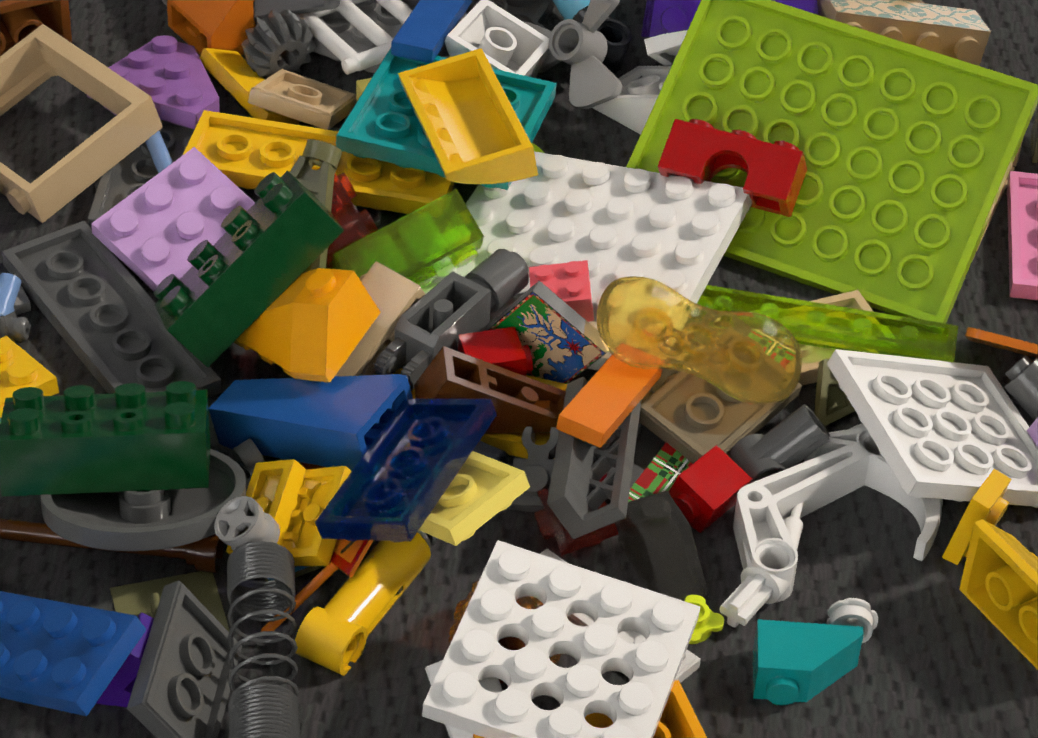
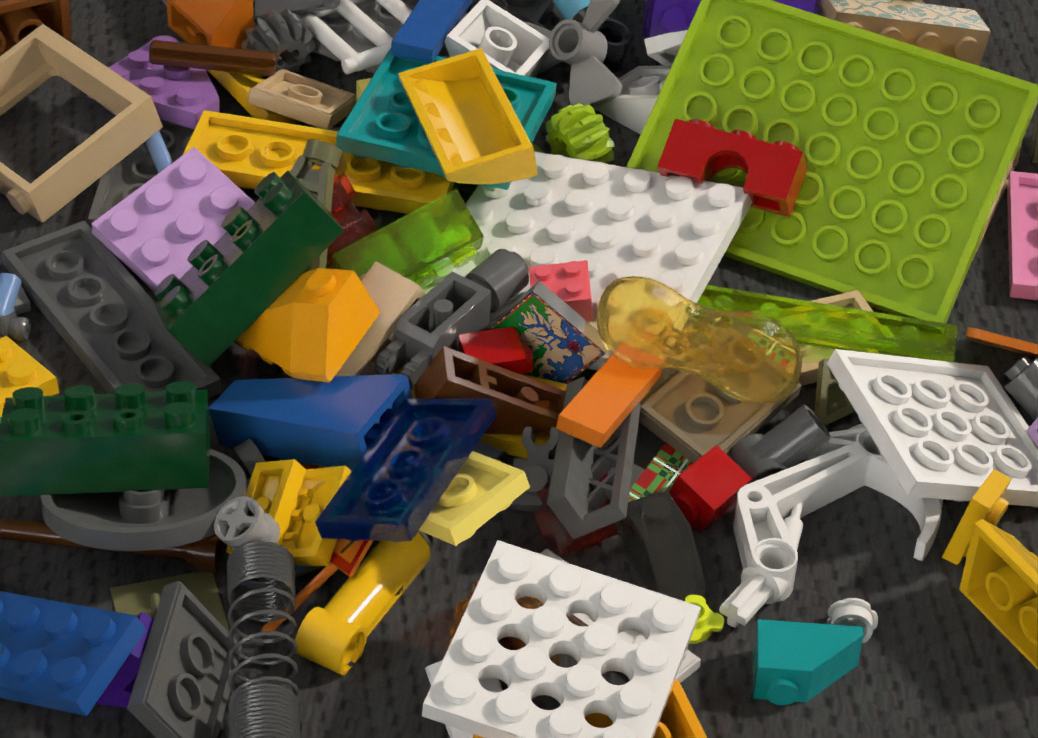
(212, 58): none -> reddish brown axle
(580, 134): none -> lime gear

